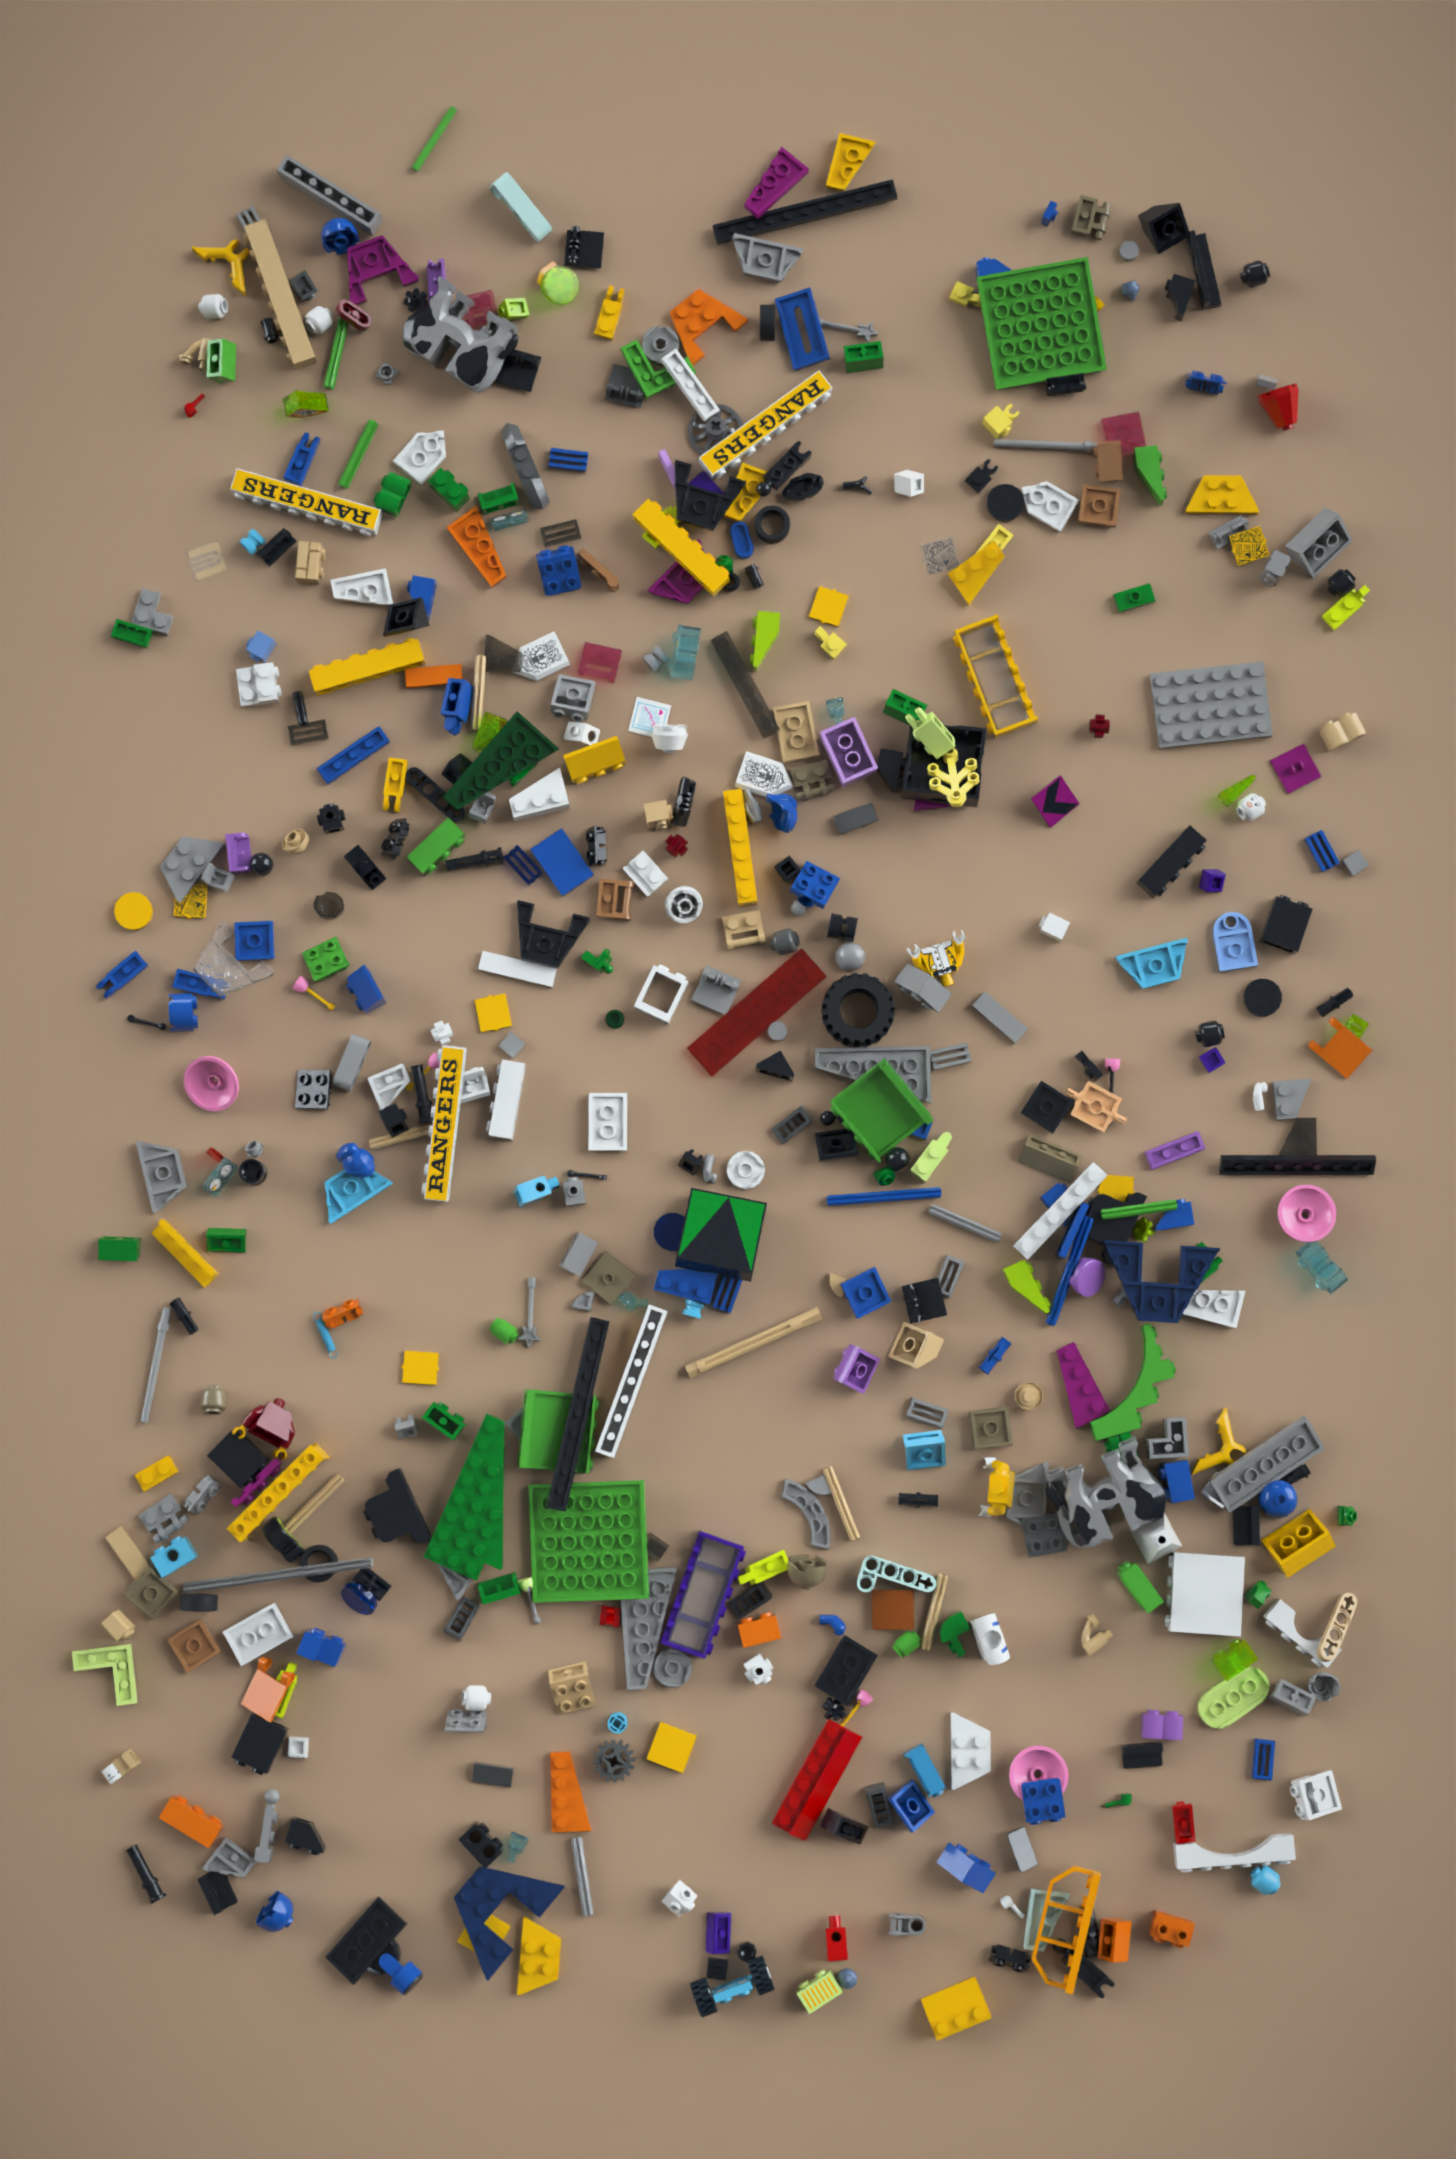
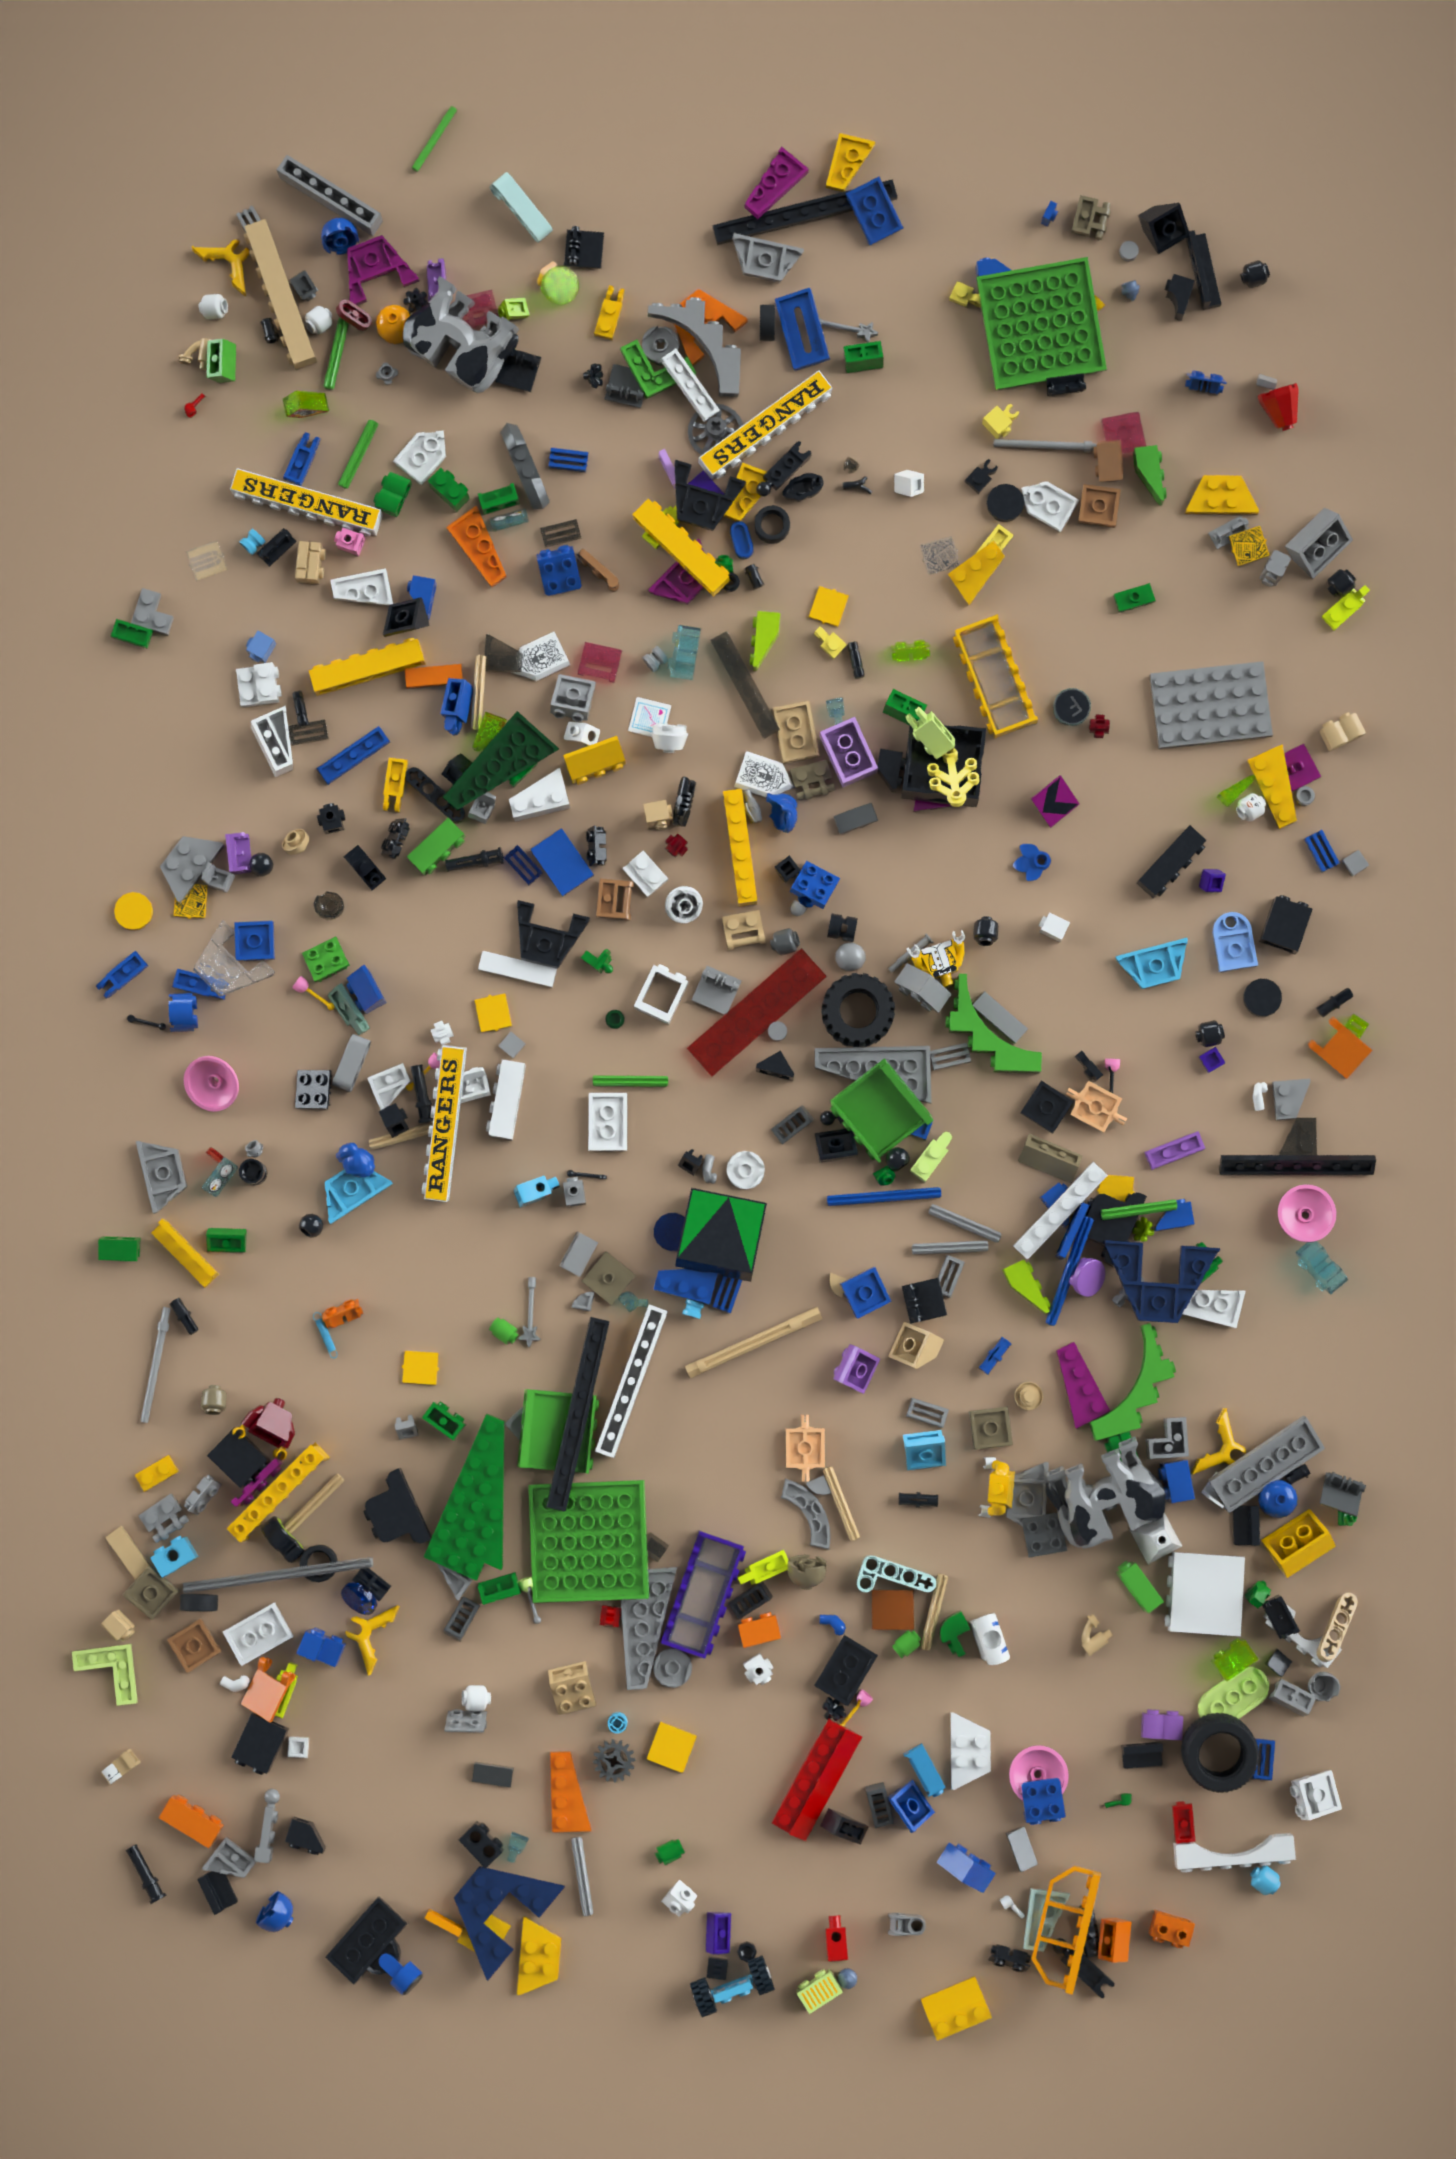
(237, 1685): none -> white arm
(274, 740): none -> white wedge
(311, 1225): none -> black piece
(348, 1009): none -> sand green hinge
(353, 546): none -> bright pink brick
(367, 1627): none -> yellow piece
(391, 323): none -> light orange cylinder
(444, 1922): none -> light orange tile
(594, 375): none -> black plant
(635, 1081): none -> bright green axle
(669, 1852): none -> green brick
(691, 318): none -> light grey arch
(805, 1448): none -> light nougat plate
(851, 464): none -> clear smoke hinge
(856, 660): none -> black axle
(874, 210): none -> blue tile
(904, 958): none -> light grey piece
(918, 649): none -> clear neon green hinge
(950, 1247): none -> light grey axle
(966, 1020): none -> bright green arch
(985, 931): none -> black head
(1029, 861): none -> blue plate
(1071, 707): none -> black tile
(1237, 1774): none -> black tyre
(1274, 784): none -> yellow wing
(1278, 1663): none -> black slope
(1280, 1617): none -> black hinge
(1304, 796): none -> light grey tile
(1342, 1493): none -> dark grey hinge

